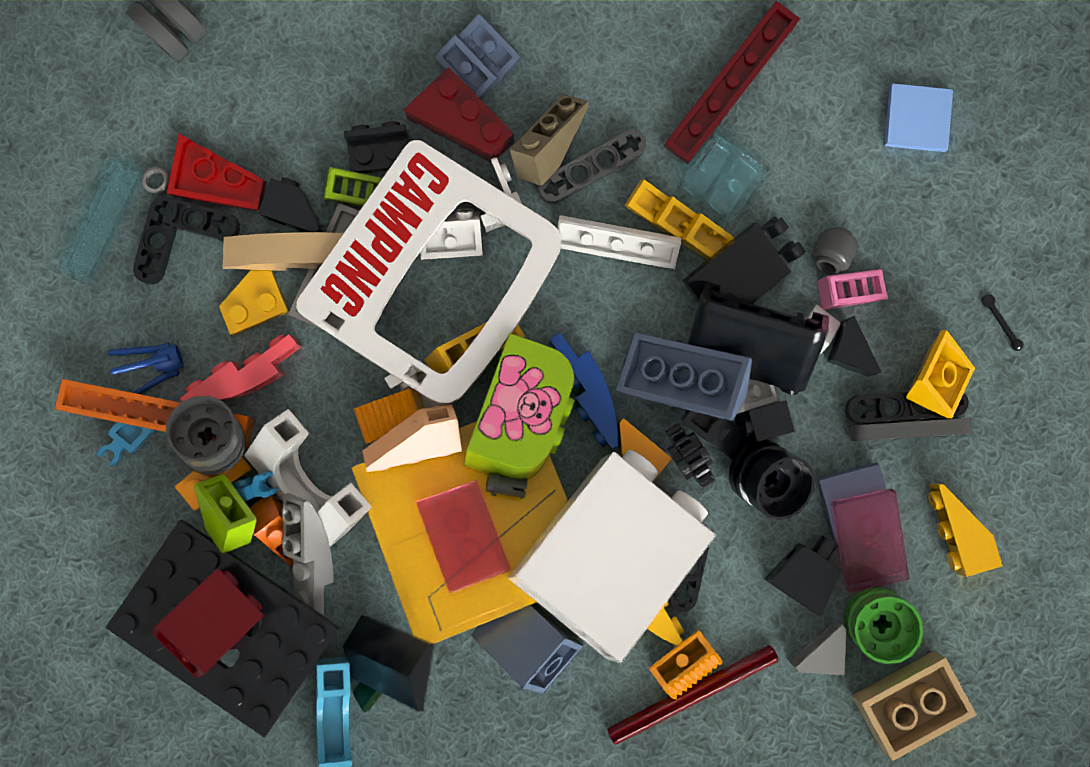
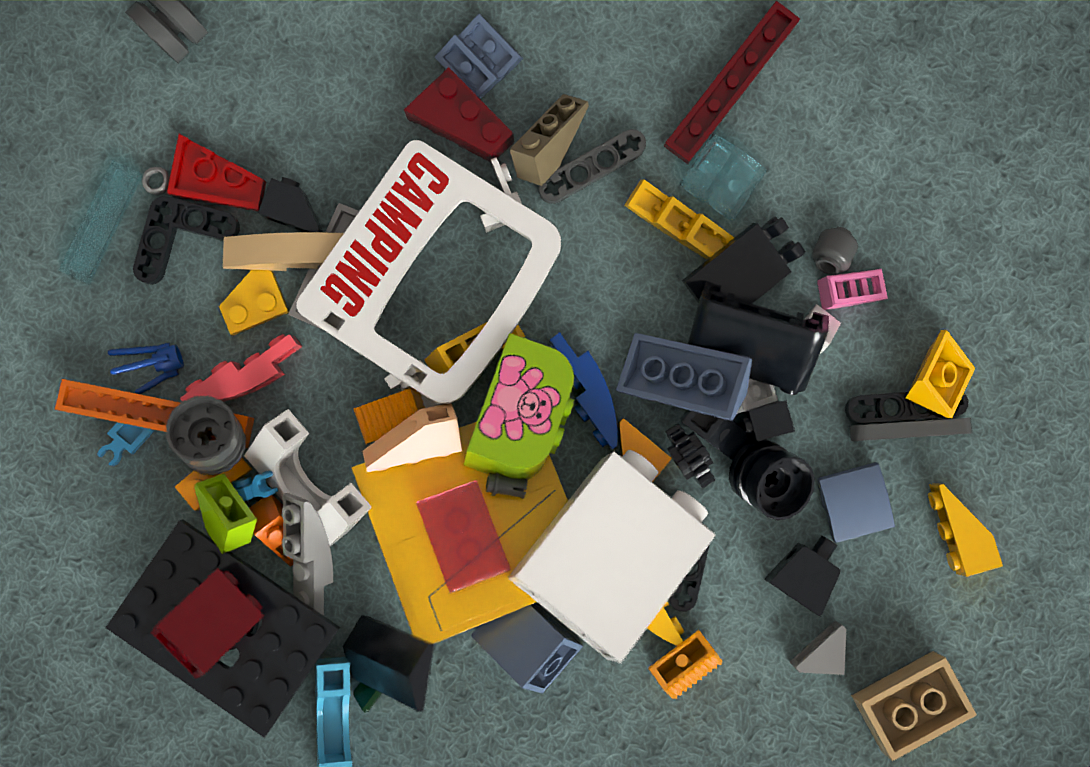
(333, 173): lime slope -> none
(375, 147): black bracket -> none
(456, 237): white bracket -> none
(618, 242): white tile -> none
(703, 689): dark red axle -> none
(852, 350): black slope -> none
(870, 540): clear pink tile -> none
(895, 637): bright green wheel -> none
(918, 117): light blue tile -> none
(989, 301): black hinge -> none

